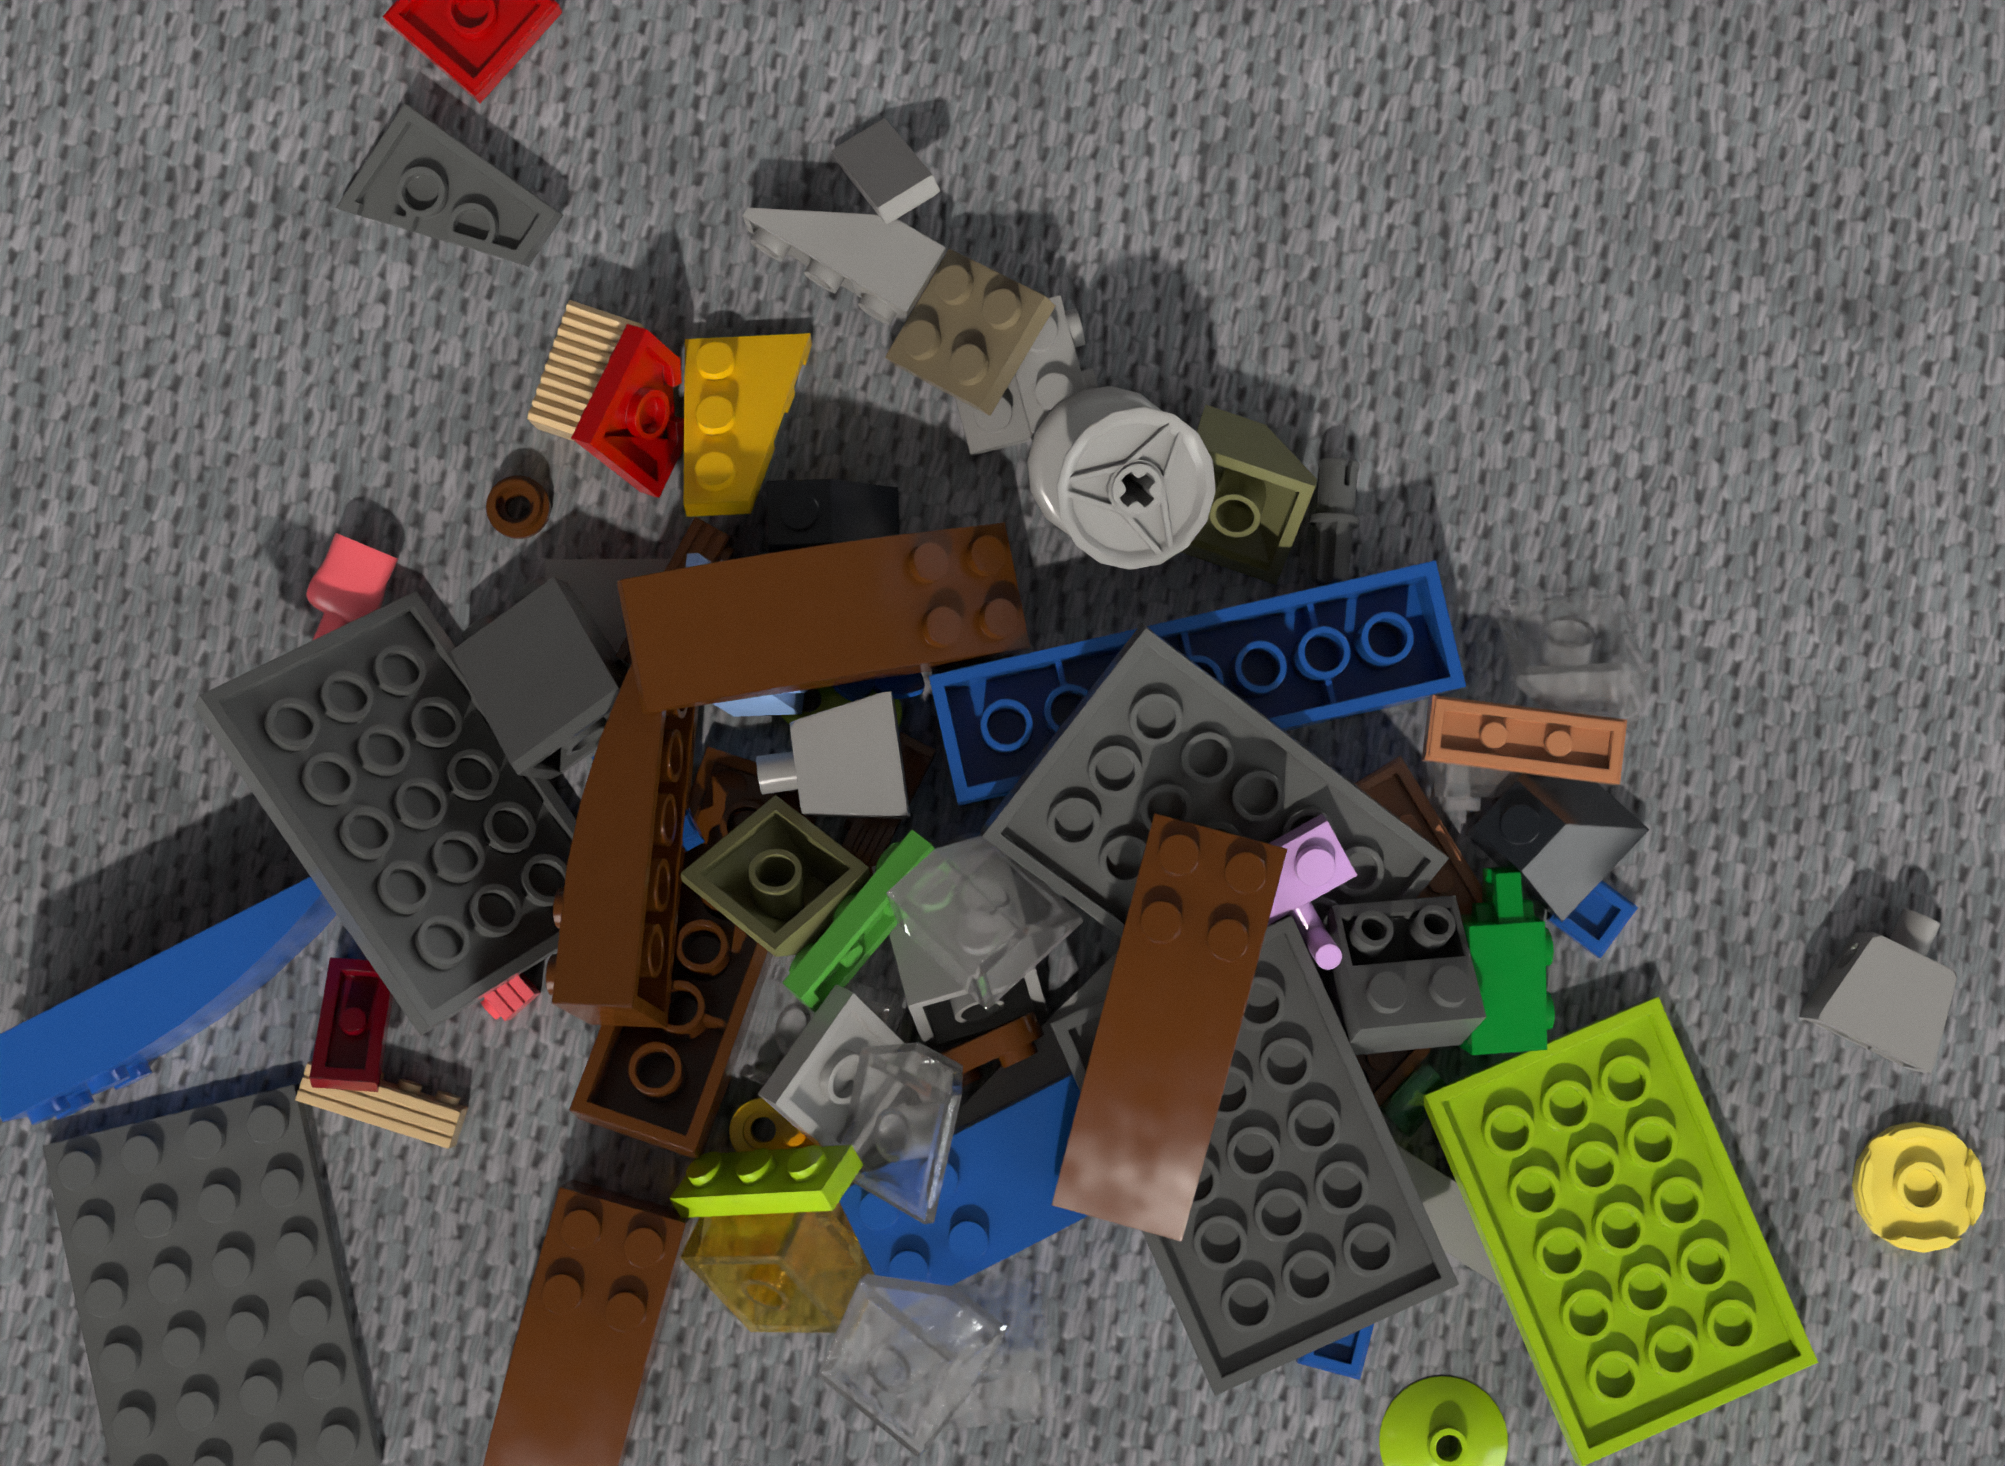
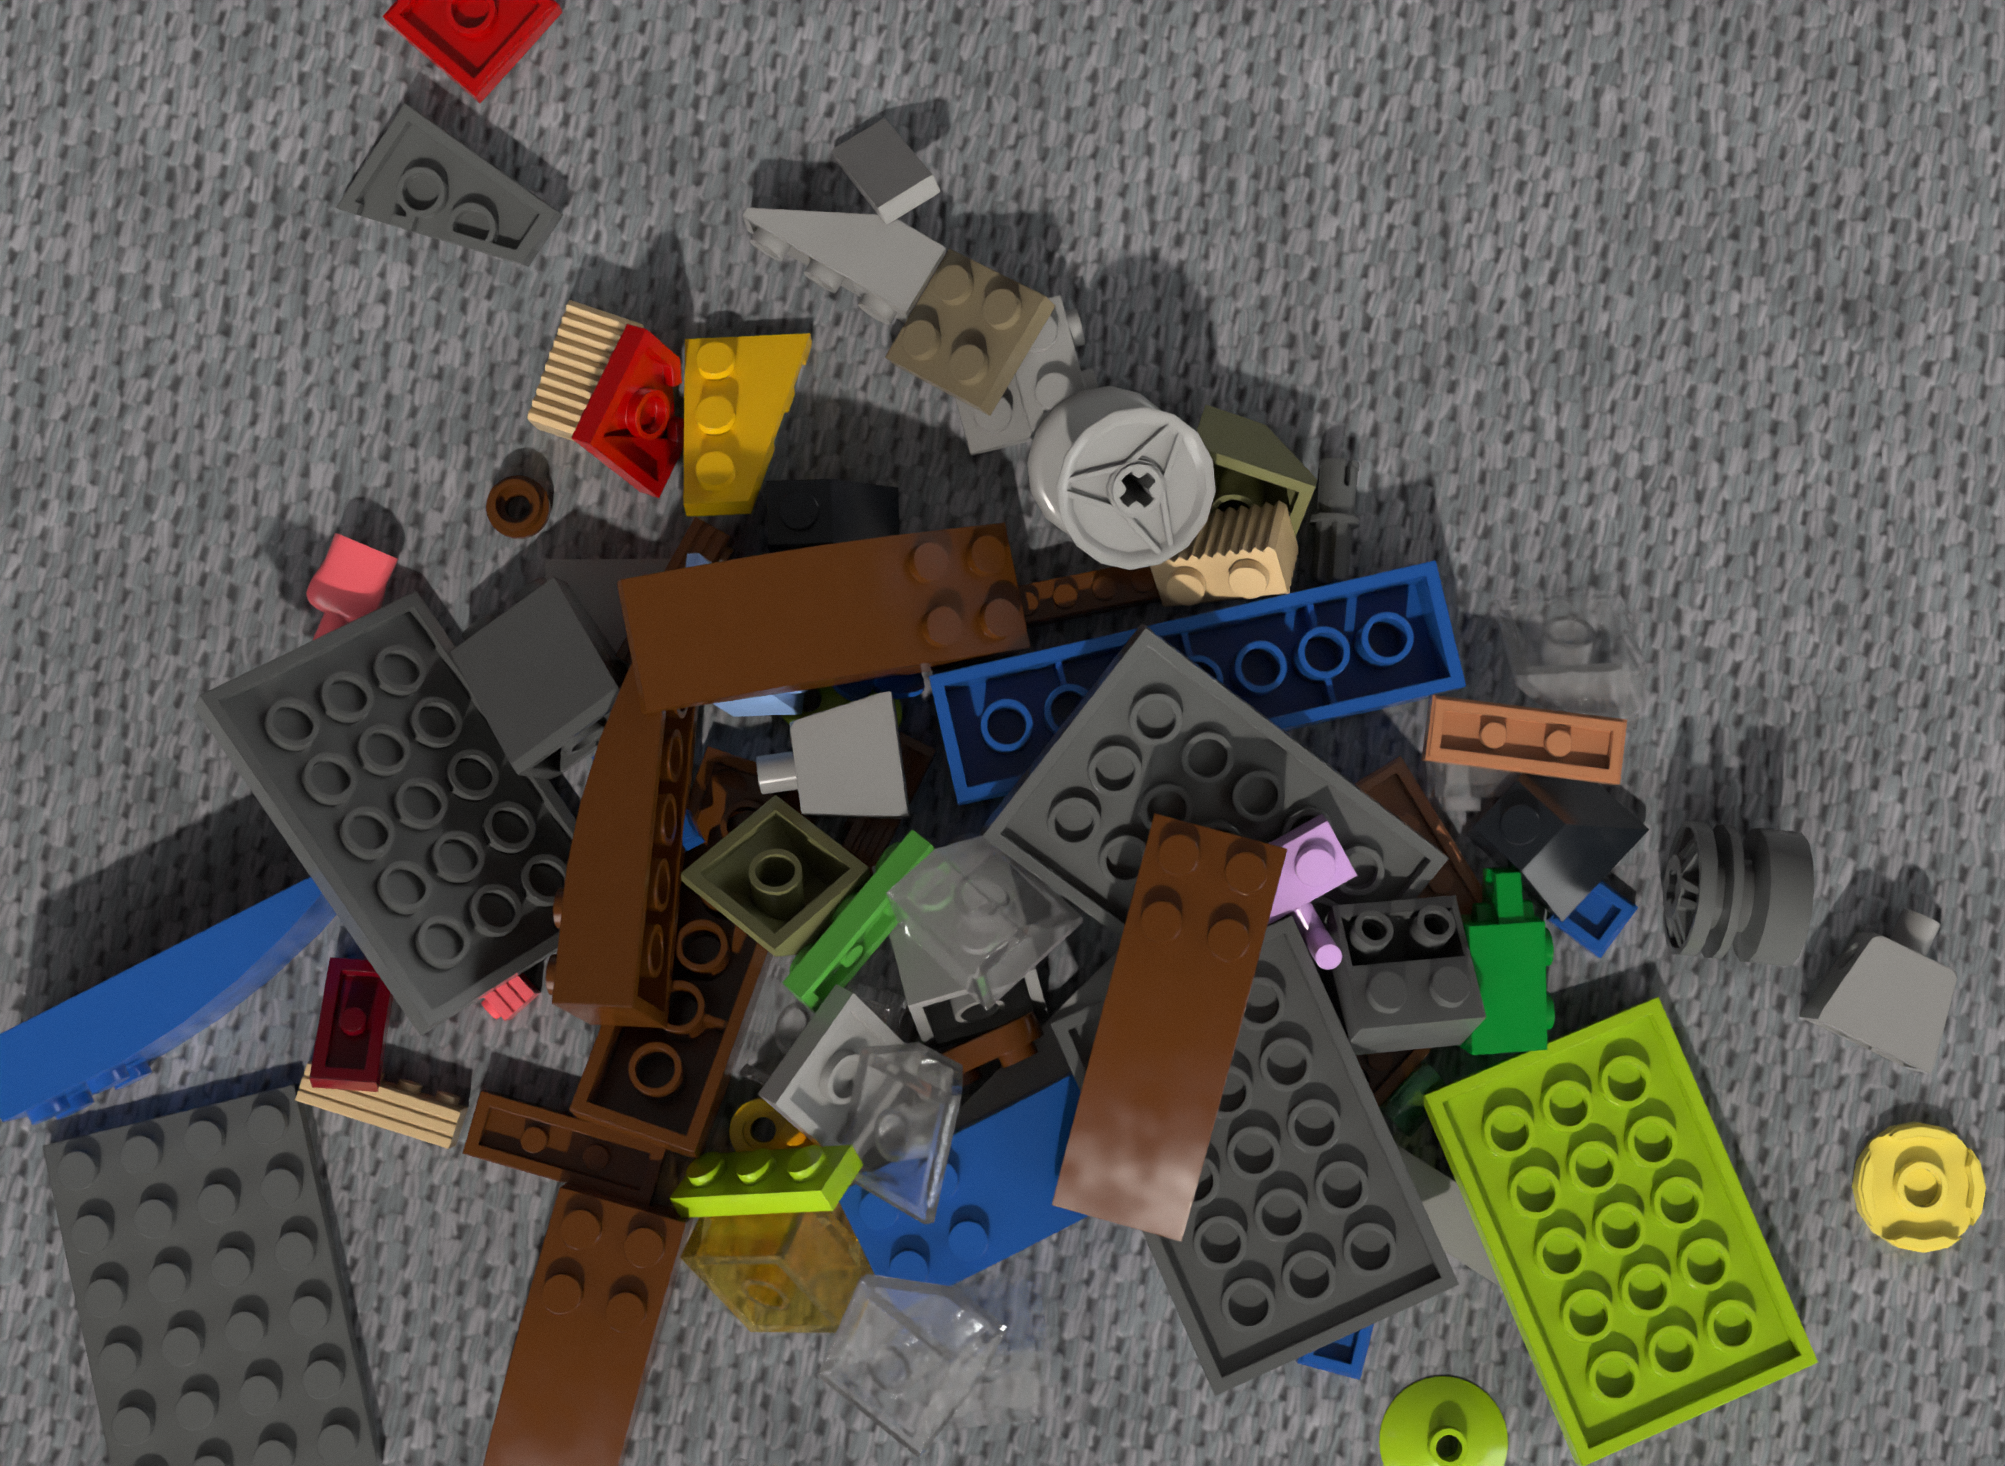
(563, 1148): none -> reddish brown plate
(1087, 594): none -> reddish brown piece
(1232, 558): none -> tan brick
(1738, 893): none -> dark grey wheel

